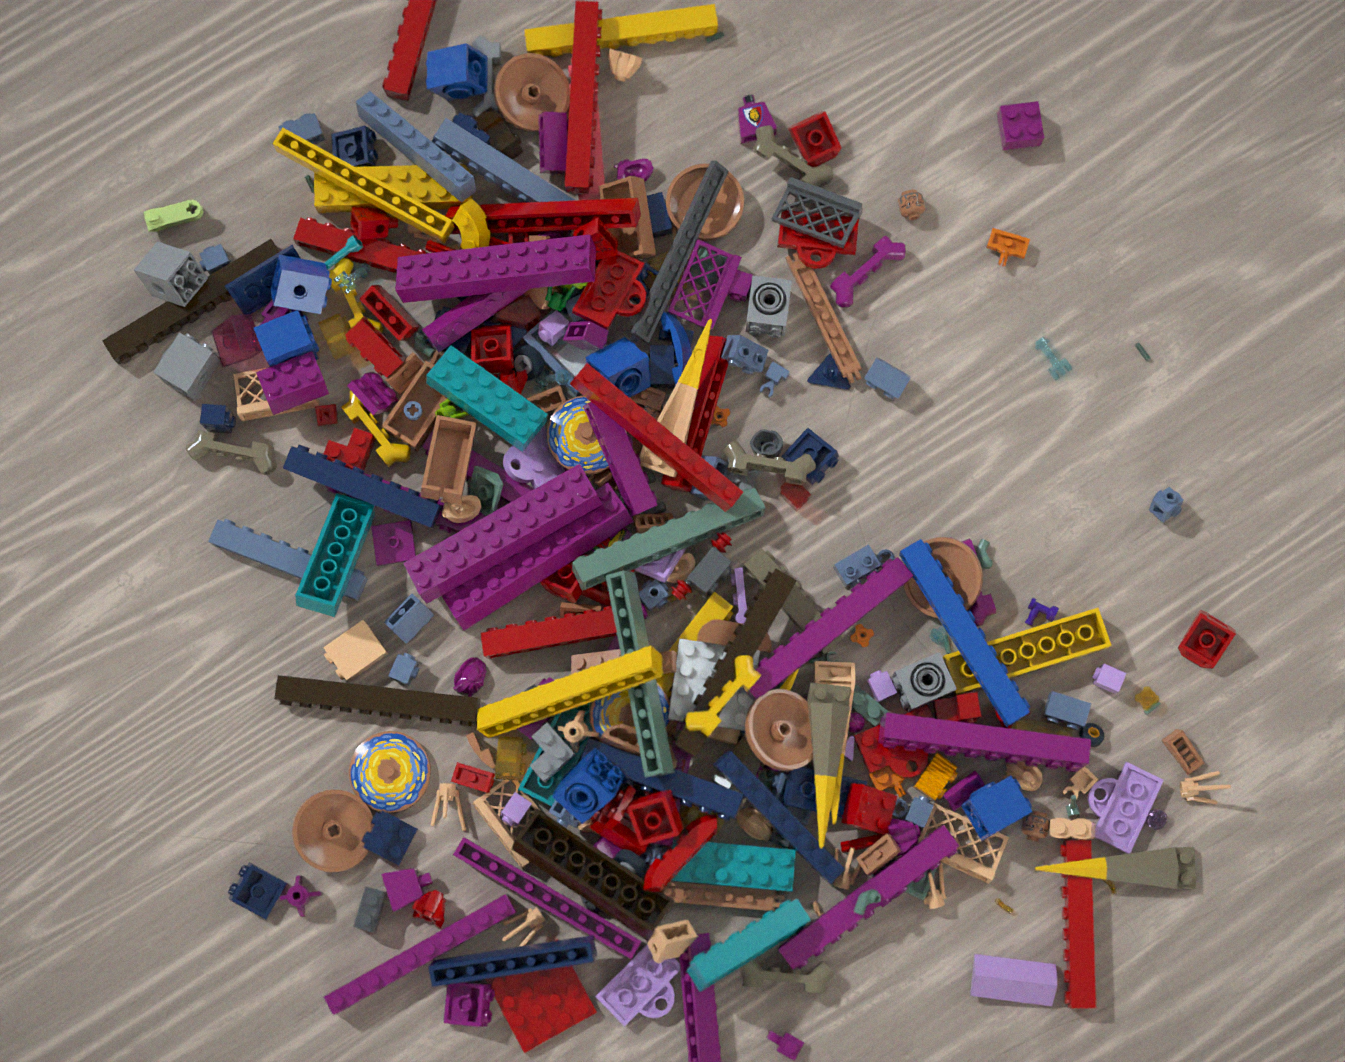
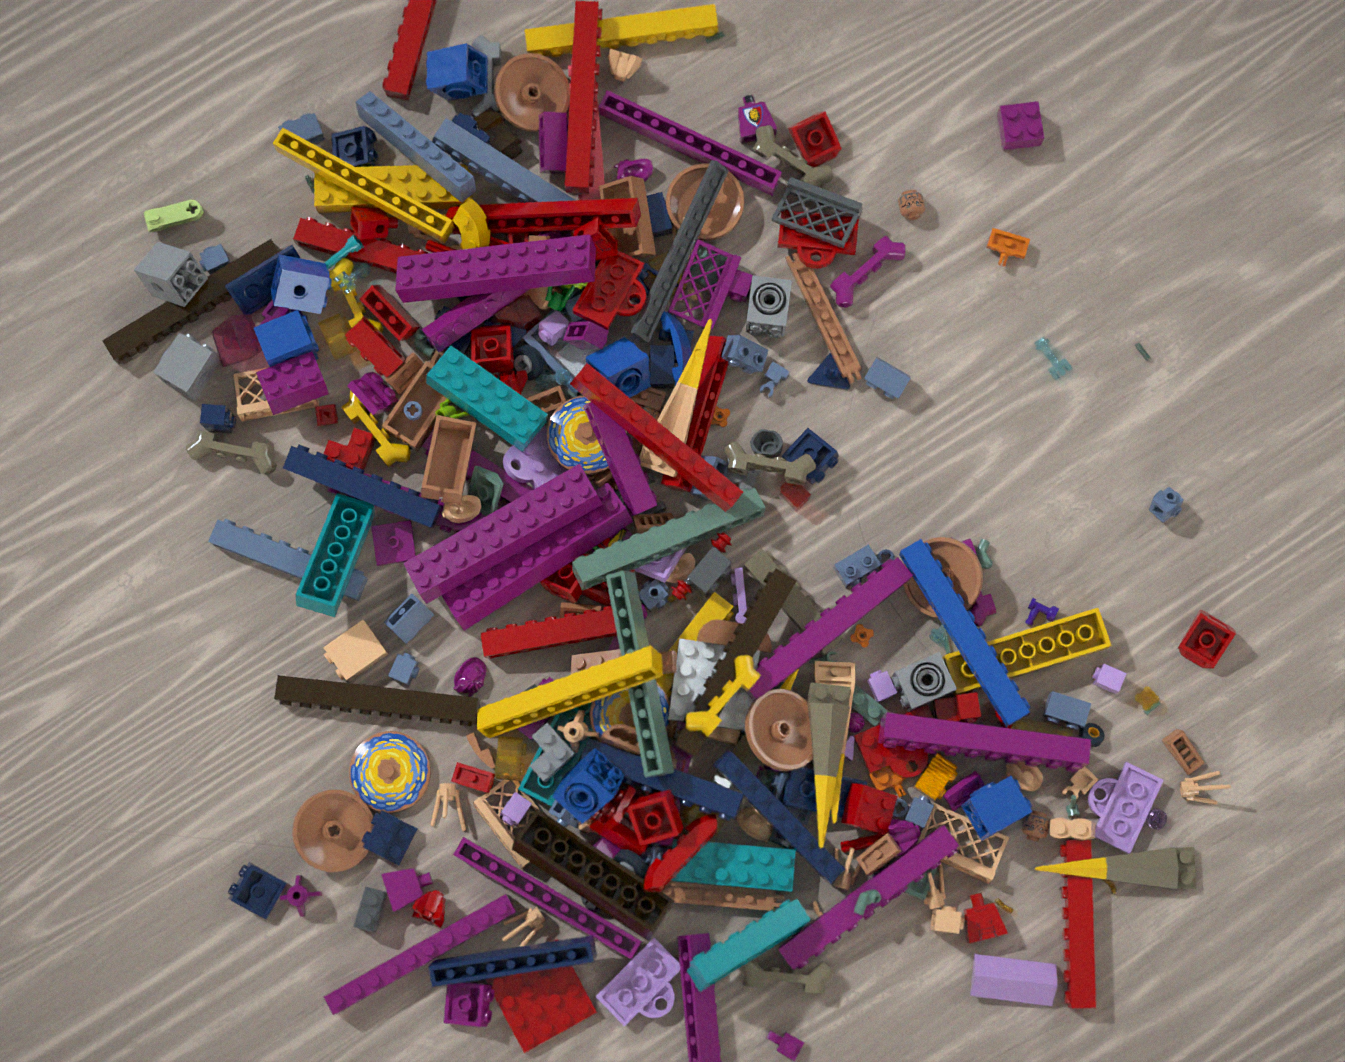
(671, 940): light nougat torso -> none
(689, 142): none -> magenta brick
(946, 920): none -> light nougat brick
(982, 920): none -> red torso

